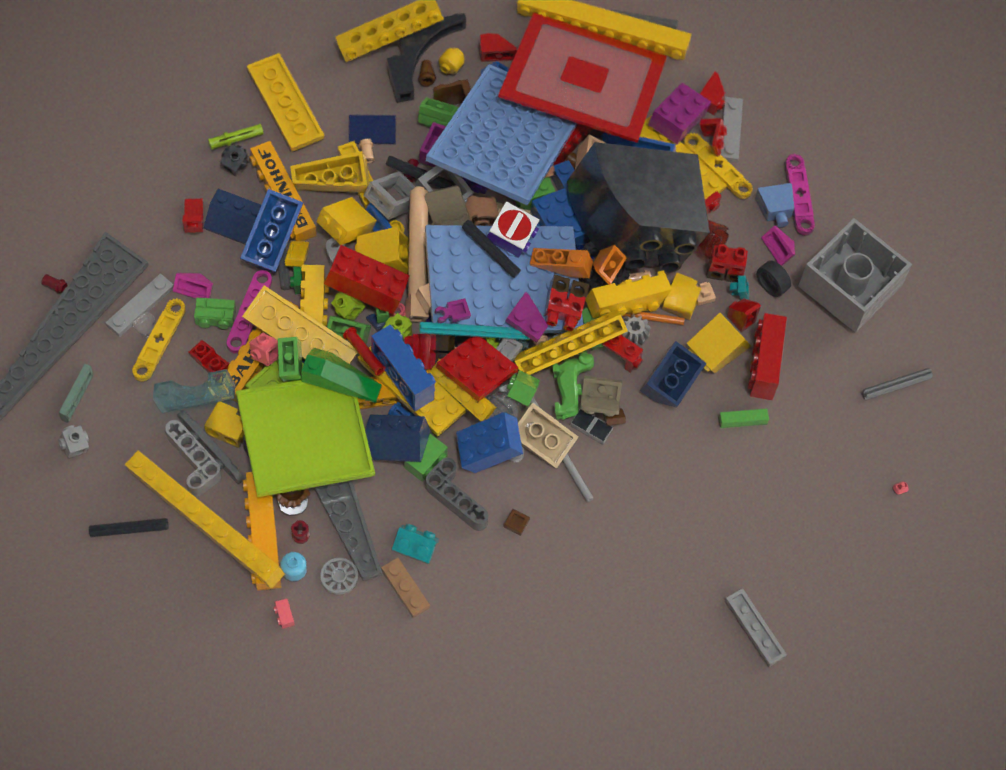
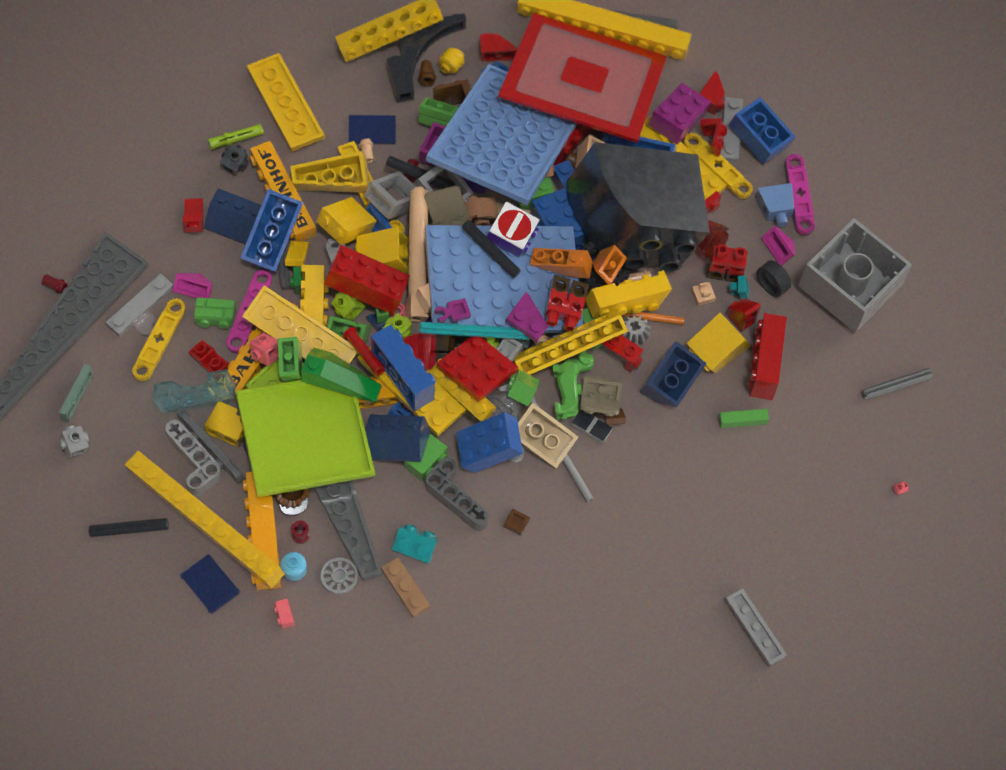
(210, 584): none -> clear blue piece
(682, 297): yellow piece -> none
(762, 130): none -> blue brick

